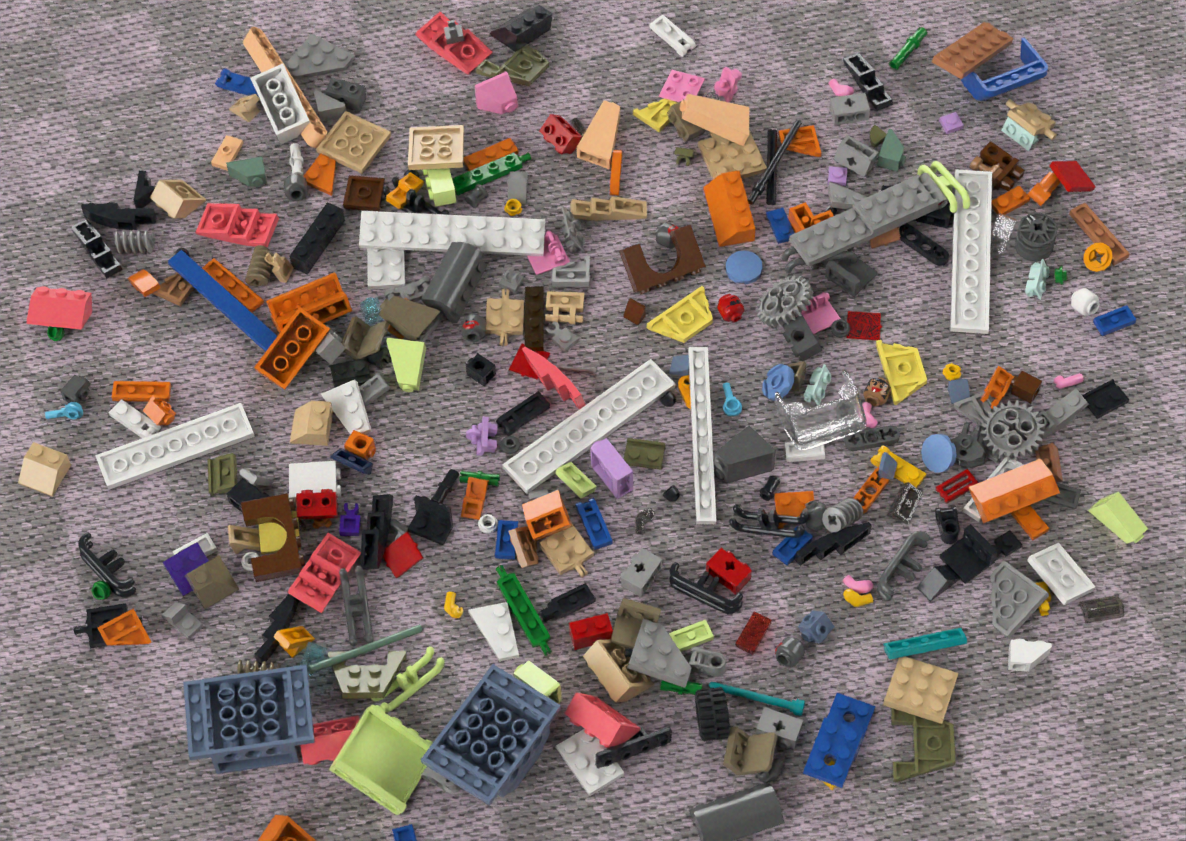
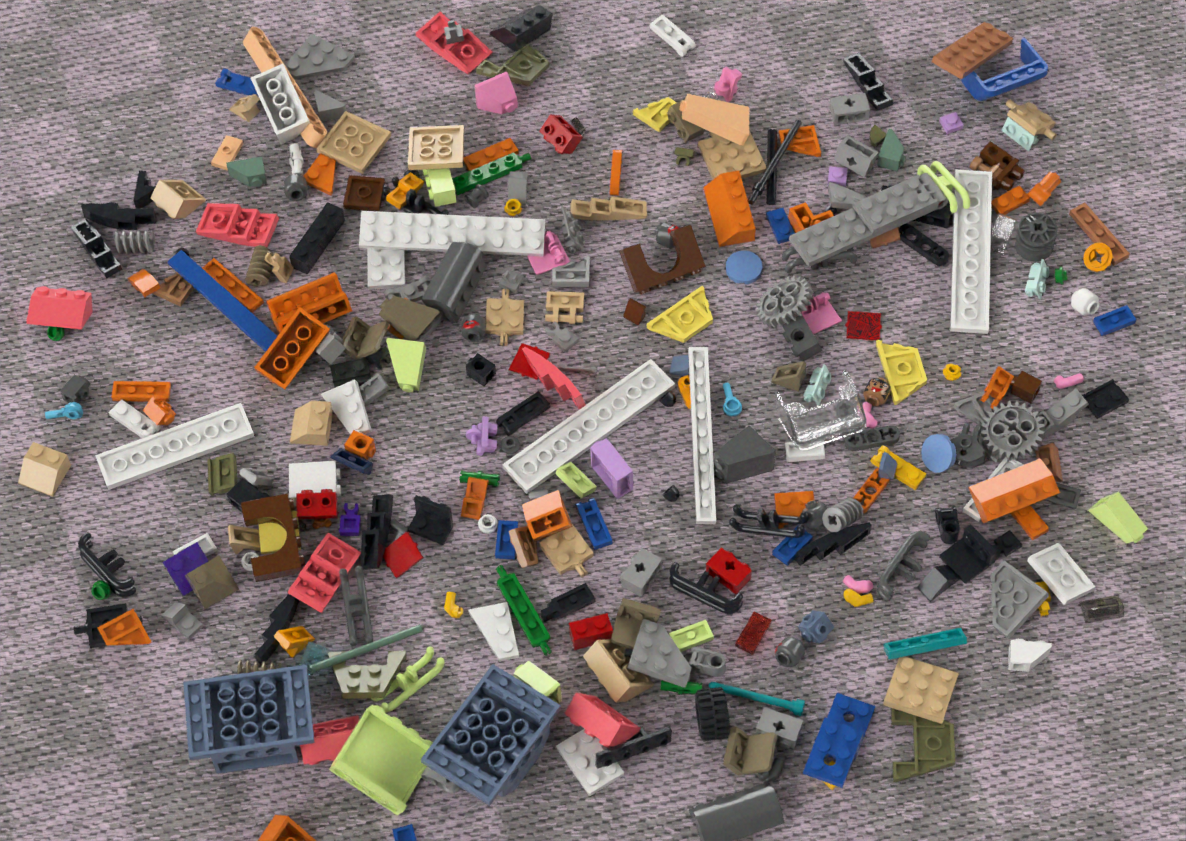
(349, 93): dark grey brick -> none
(370, 306): clear light blue brick -> none
(445, 486): black axle -> none
(534, 318): dark brown plate -> none
(601, 135): light nougat slope -> none
(642, 519): clear smoke arm -> none
(644, 453): olive plate -> none
(679, 85): bright pink hinge -> none
(730, 308): red head -> none
(768, 491): black pin -> none
(779, 380): medium blue tile -> none
(840, 90): bright pink arm -> none
(842, 324): dark grey plate -> none
(850, 276): dark grey bracket -> none
(905, 503): clear smoke slope -> none
(912, 43): green pin -> none
(944, 494): red tile -> none
(958, 390): sand blue slope -> none
(1072, 176): red tile -> none

